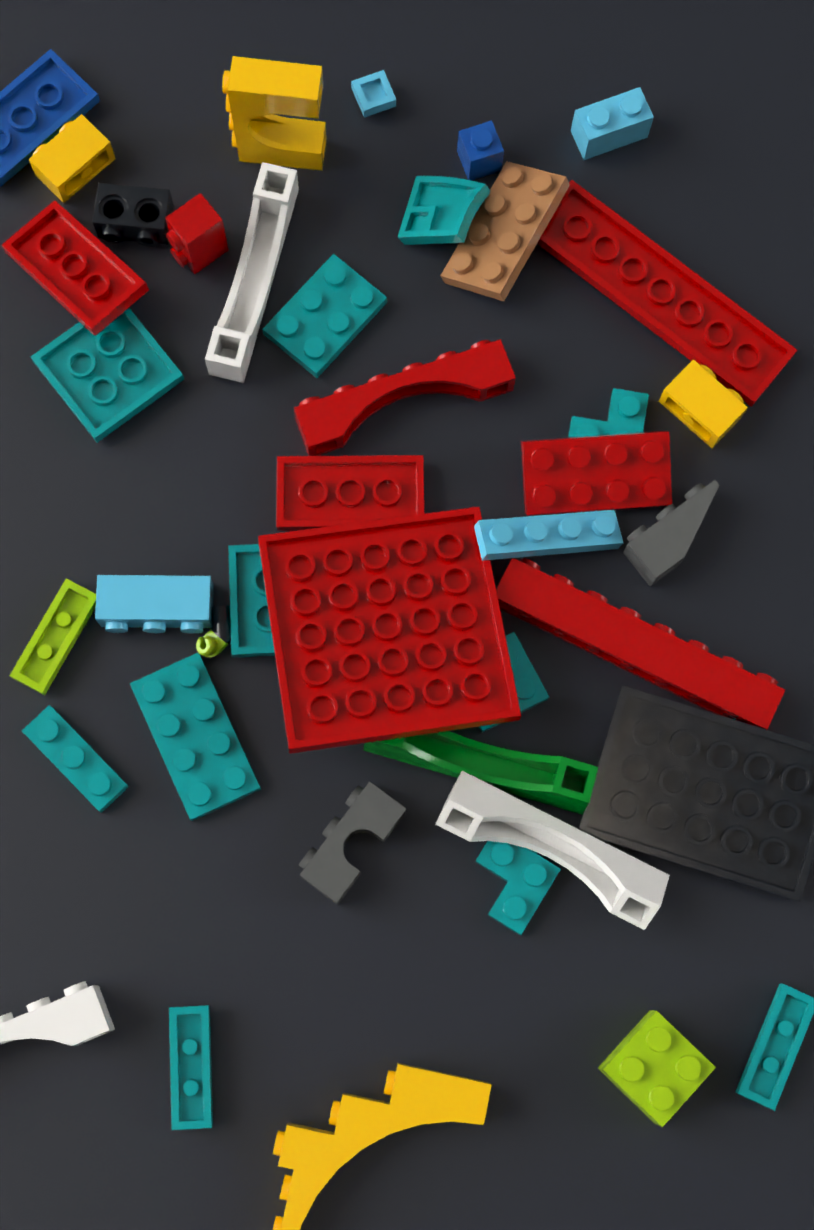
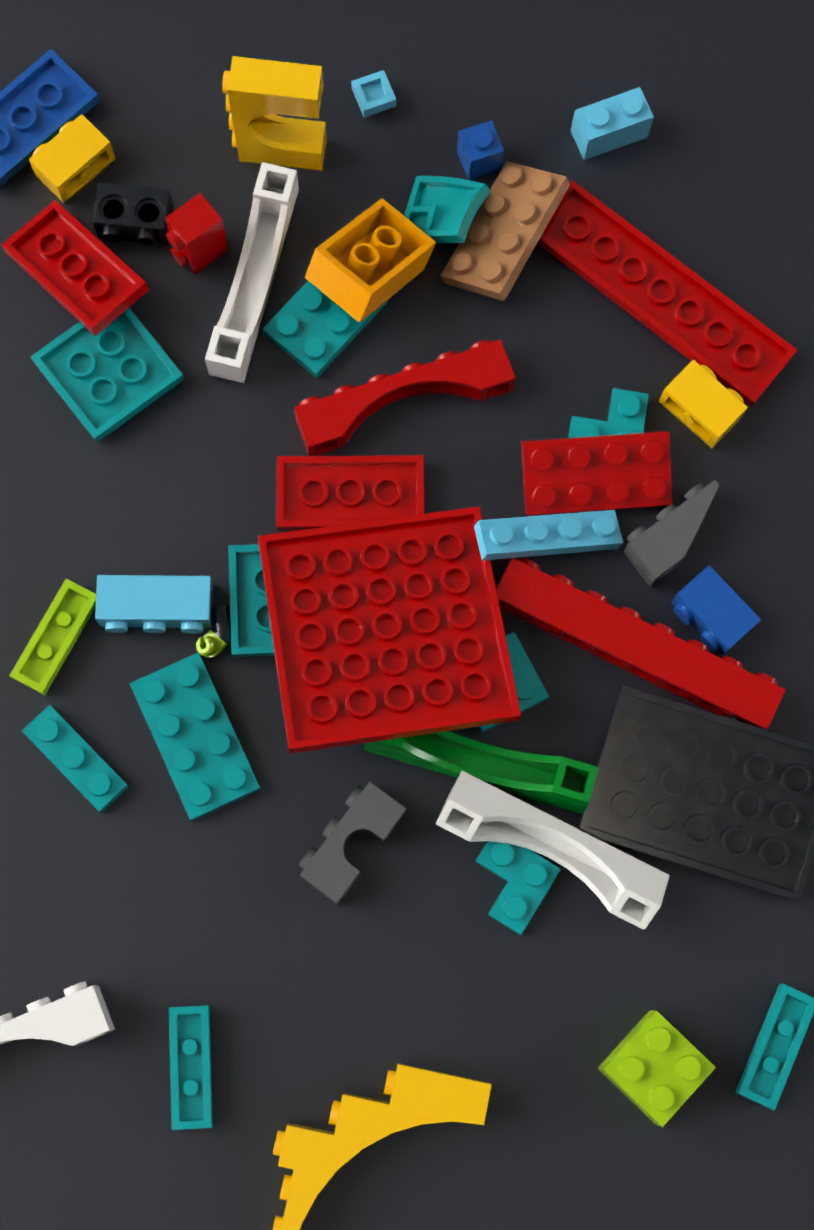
(370, 259): none -> light orange brick
(714, 611): none -> blue brick

